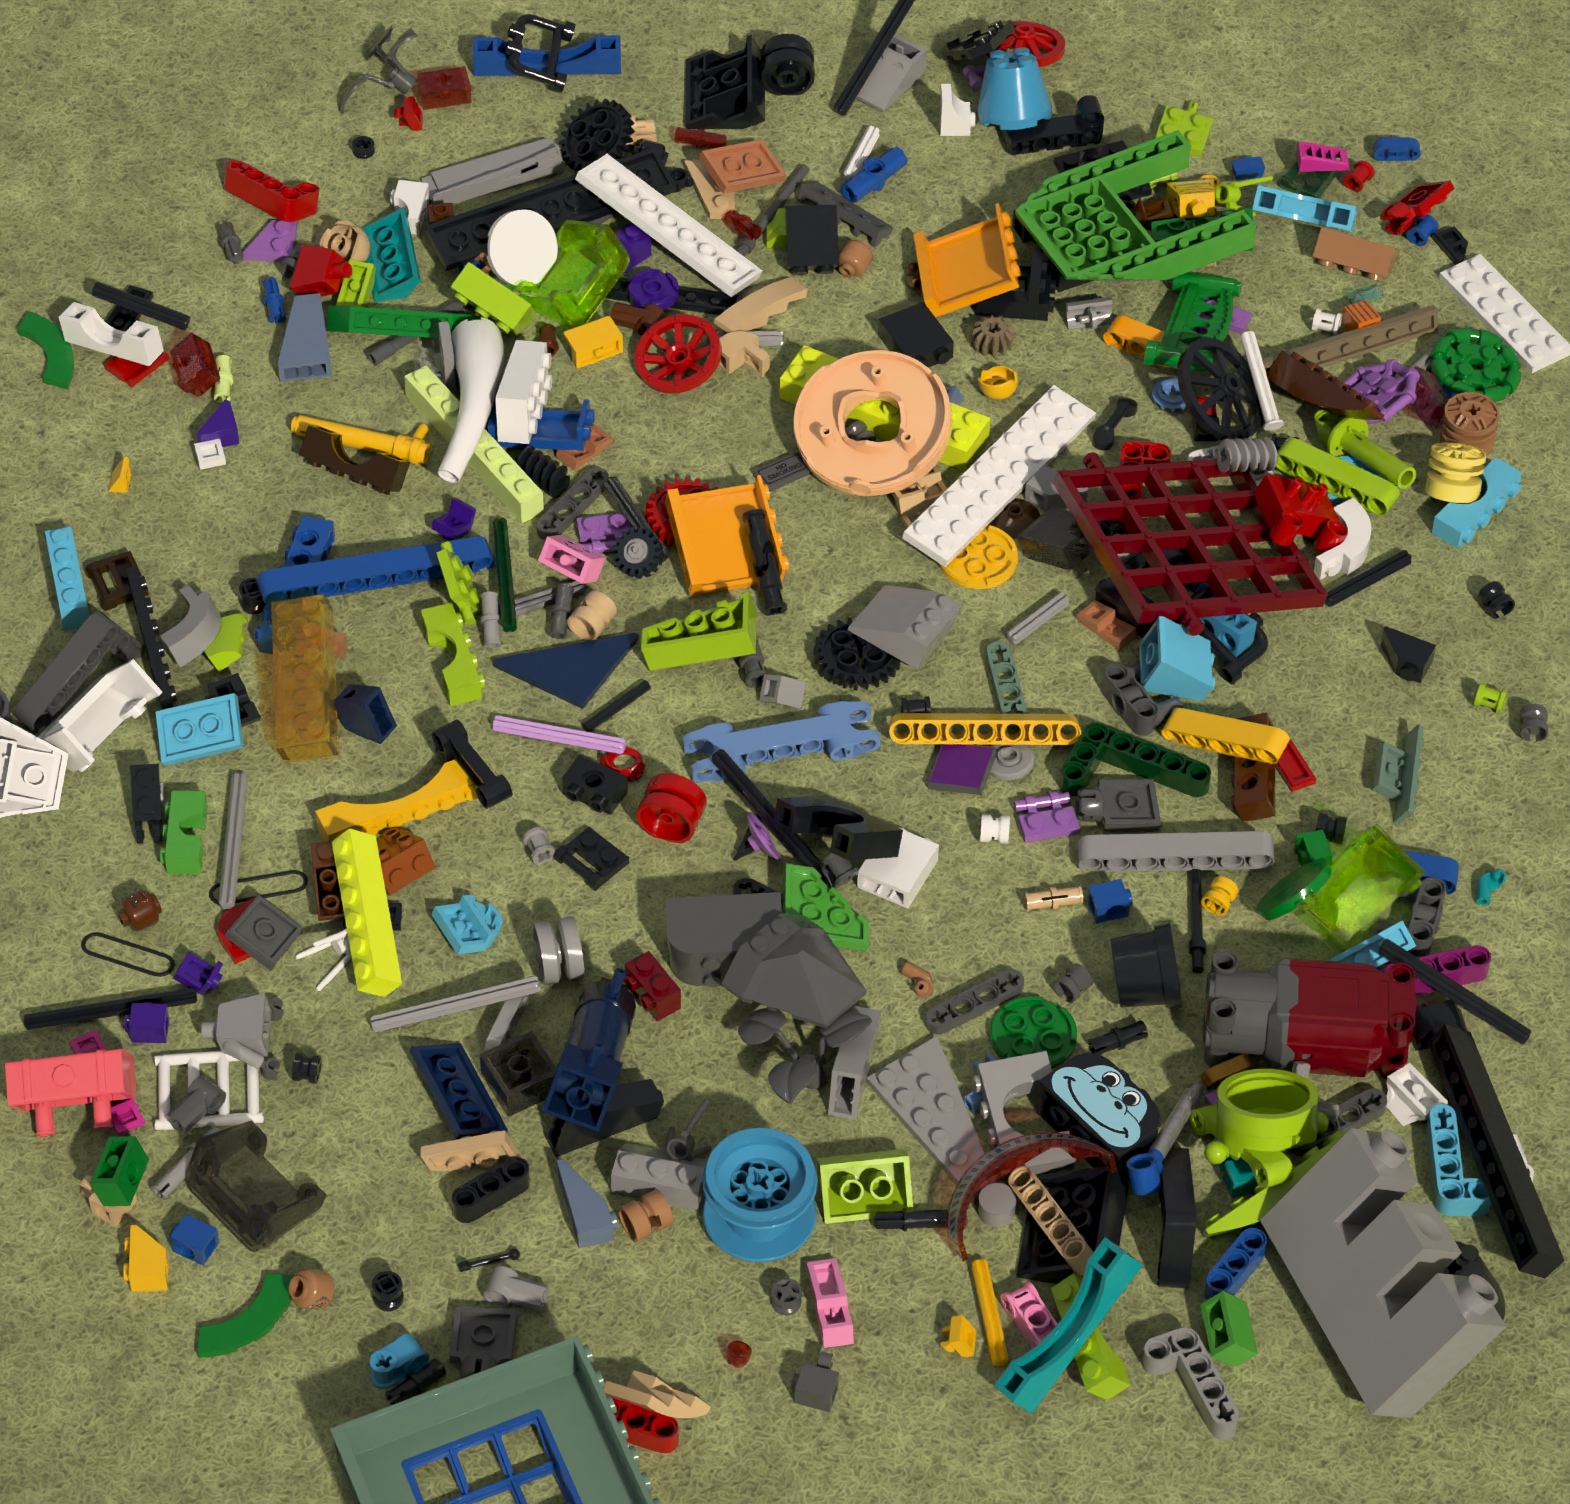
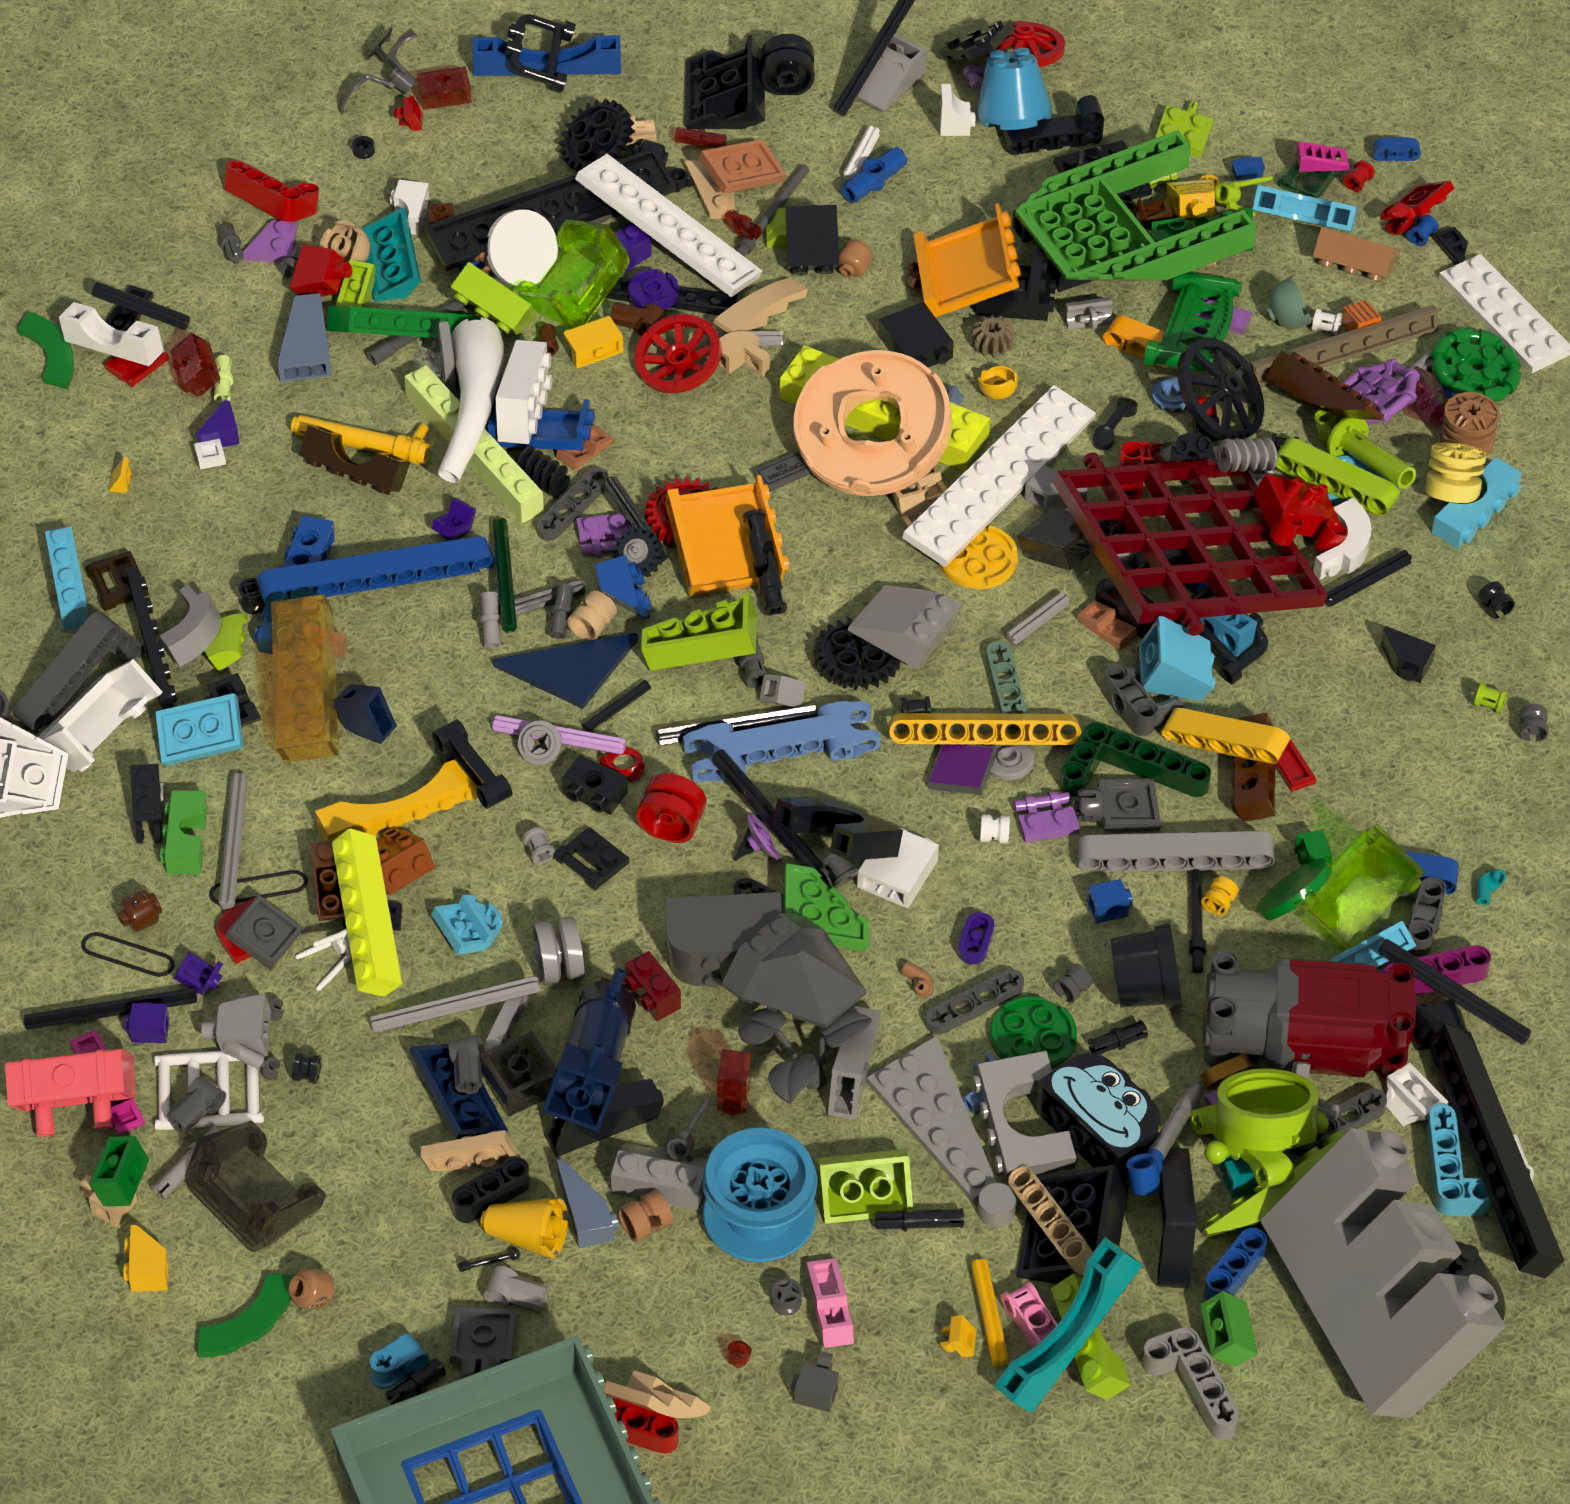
(194, 1239): blue brick -> none
(273, 300): blue axle -> none
(389, 1298): black wheel -> none
(459, 583): lime plate -> none
(460, 678): lime arch -> none
(466, 1061): none -> dark grey piece
(494, 172): light grey piece -> none
(527, 744): none -> light grey gear
(528, 1224): none -> yellow cone
(572, 559): bright pink brick -> none
(623, 584): none -> blue slope
(676, 733): none -> axle
(734, 1081): none -> clear red brick
(846, 211): dark grey hinge -> none
(858, 431): dark grey wheel -> none
(974, 939): none -> dark purple plate
(1003, 1160): clear red windscreen -> none
(1015, 523): dark brown dish -> none
(1034, 900): tan pin -> none
(1186, 448): none -> black cylinder
(1261, 381): white axle -> none
(1288, 305): none -> sand green cylinder
(1332, 828): black wheel -> none
(1366, 294): clear light blue pin -> none
(1398, 772): sand green bracket -> none

